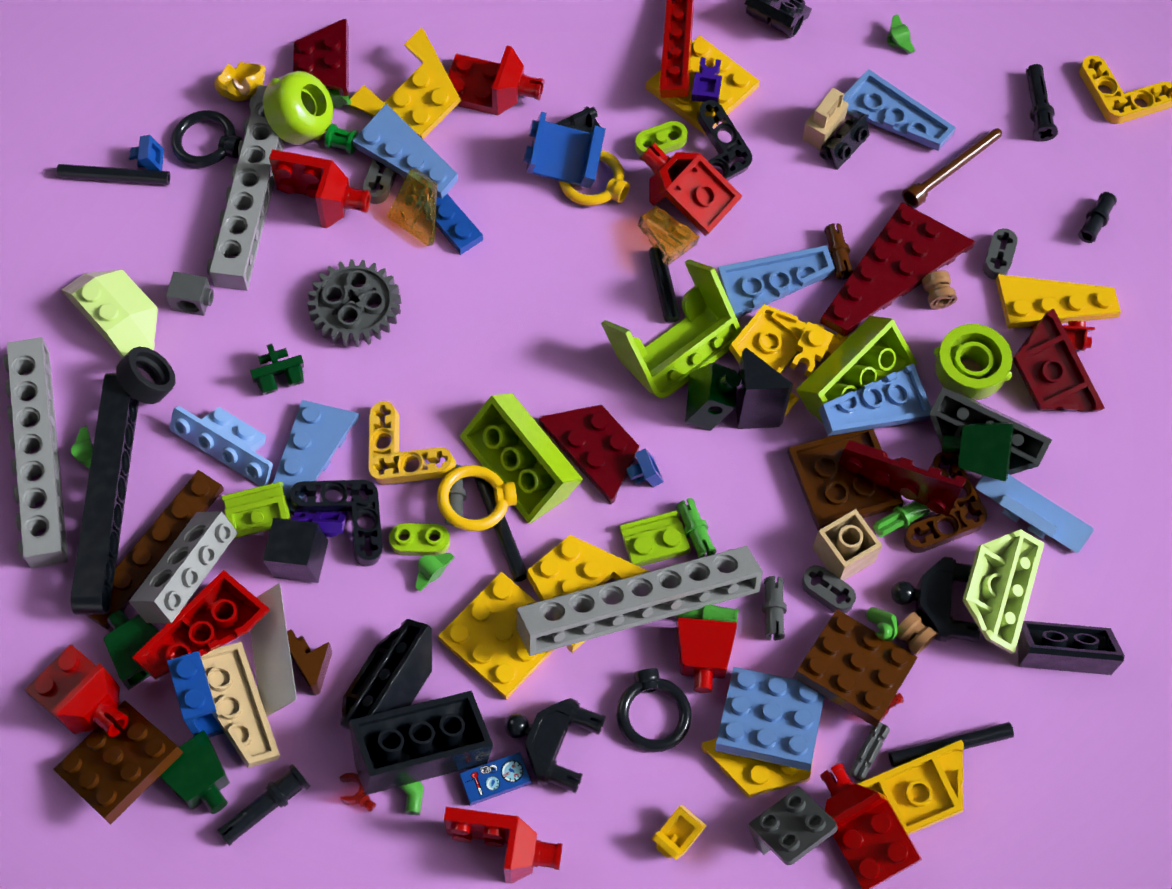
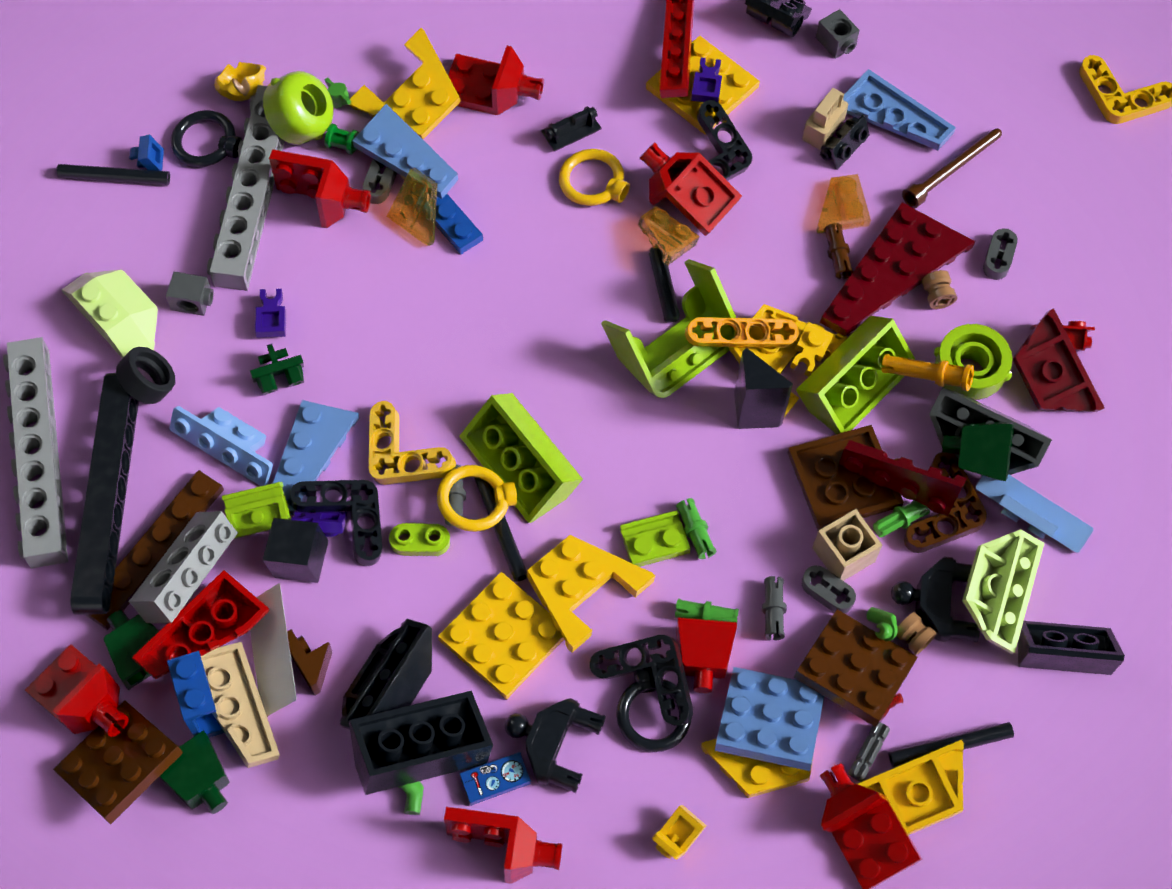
(83, 447): bright green piece -> none
(271, 317): none -> dark purple plate
(276, 795): black pin -> none
(325, 56): dark red wing -> none
(354, 303): dark grey gear -> none
(360, 797): clear red piece -> none
(431, 568): bright green piece -> none
(564, 152): blue panel -> none
(595, 445): dark red wing -> none
(638, 600): light grey brick -> none
(645, 470): blue tile -> none
(659, 666): none -> black beam
(661, 136): lime plate -> none
(711, 395): dark green torso -> none
(741, 328): none -> light orange beam
(773, 277): medium blue wing -> none
(792, 827): dark grey bracket -> none
(837, 34): none -> dark grey brick
(844, 204): none -> clear yellow wing
(879, 404): medium blue wing -> none
(899, 35): bright green piece -> none
(941, 373): none -> light orange pin
(1029, 299): yellow wing -> none
(1041, 111): black pin -> none
(1097, 217): black pin -> none

